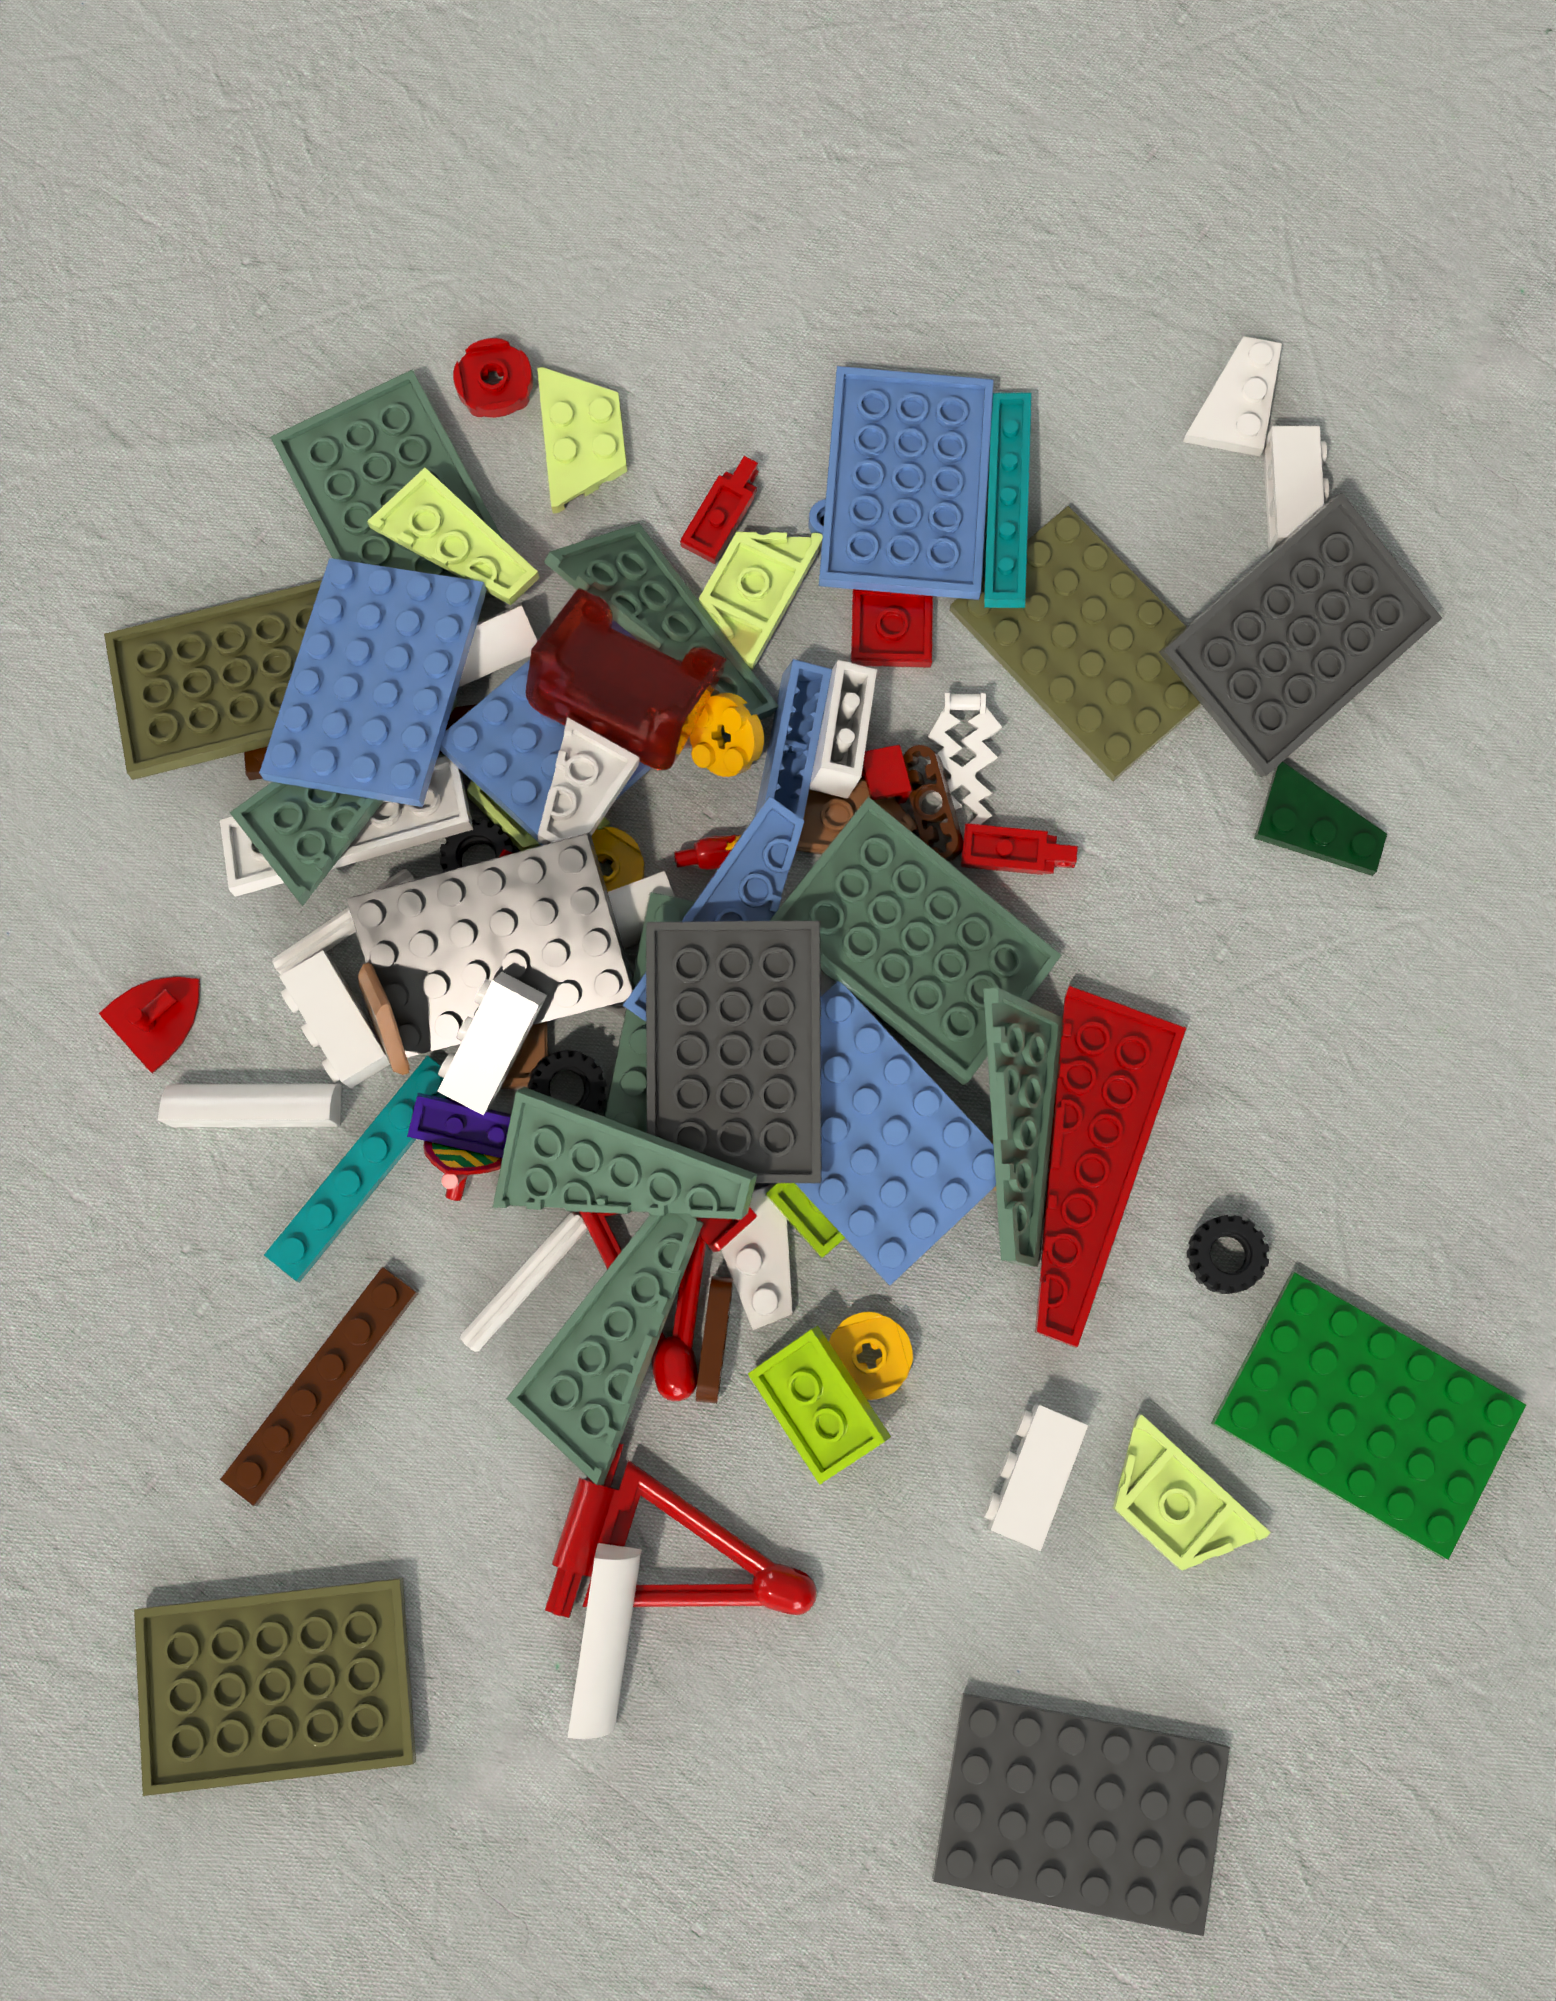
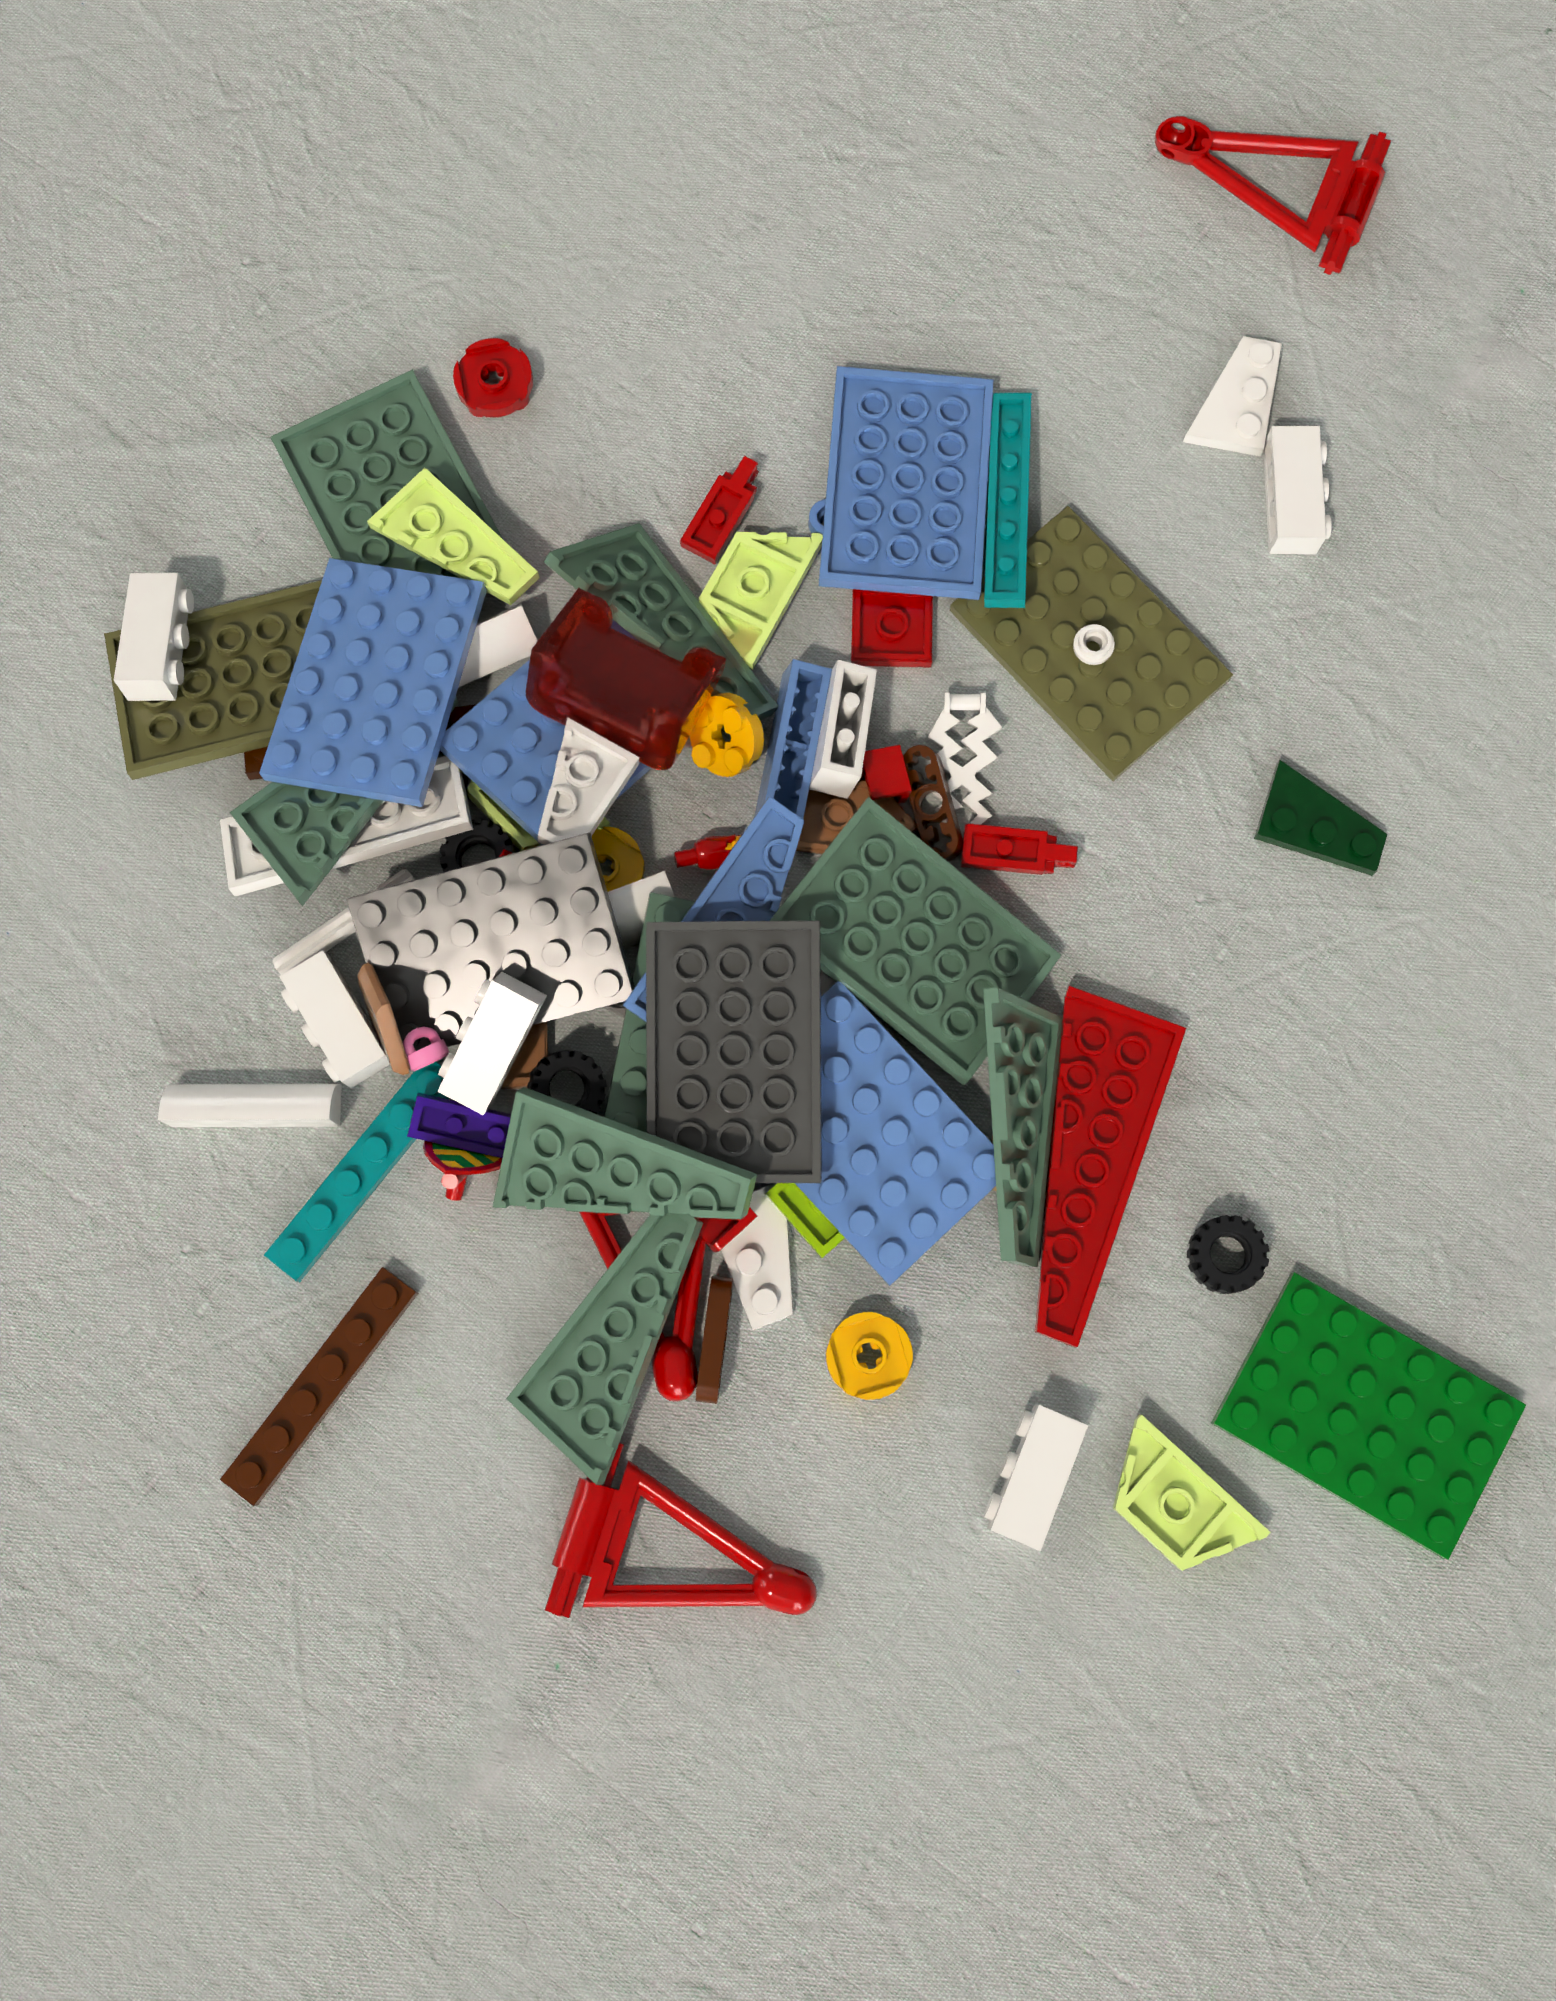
(153, 637): none -> white brick
(155, 1017): red shield -> none
(274, 1687): olive plate -> none
(428, 1054): none -> bright pink tile
(523, 1282): white axle -> none
(579, 435): yellowish green wing -> none
(604, 1641): white brick -> none
(819, 1405): lime plate -> none
(1082, 1814): dark grey plate -> none
(1099, 635): none -> white plate
(1300, 635): dark grey plate -> none
(1341, 201): none -> red piece

